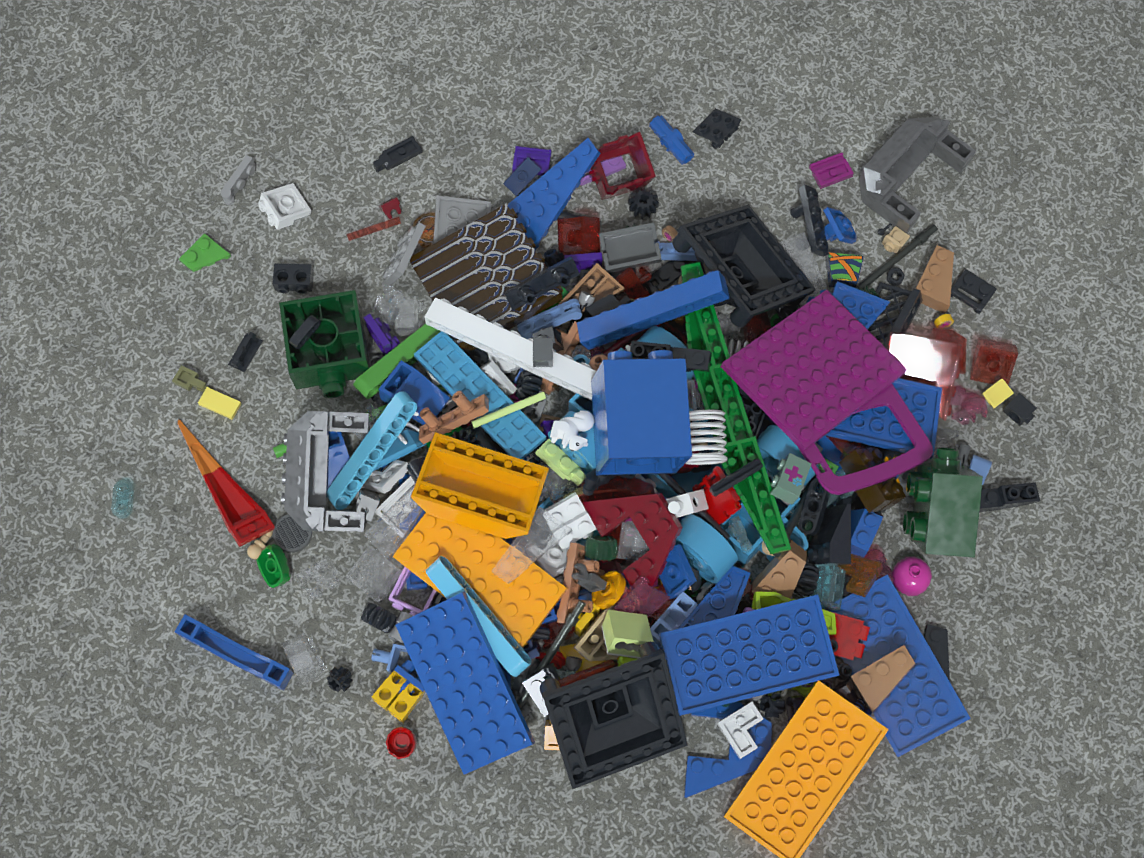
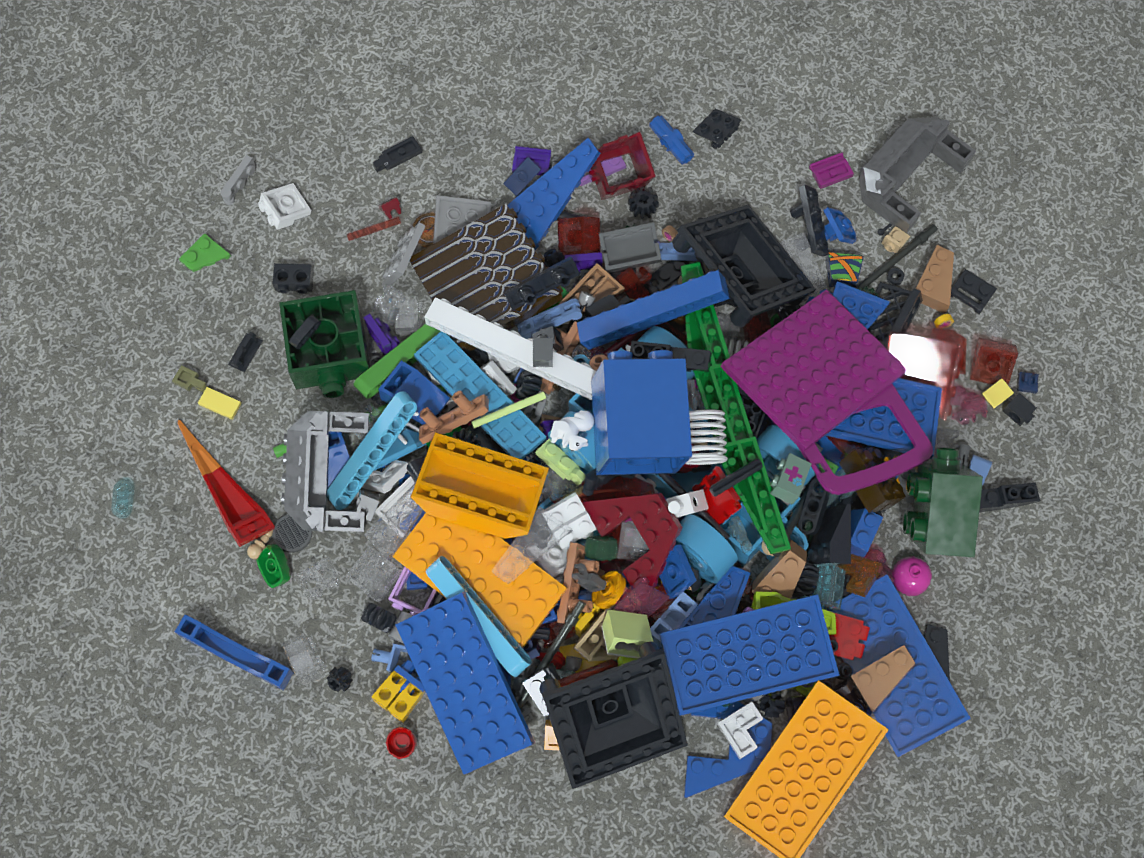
(1027, 382): none -> dark blue tile

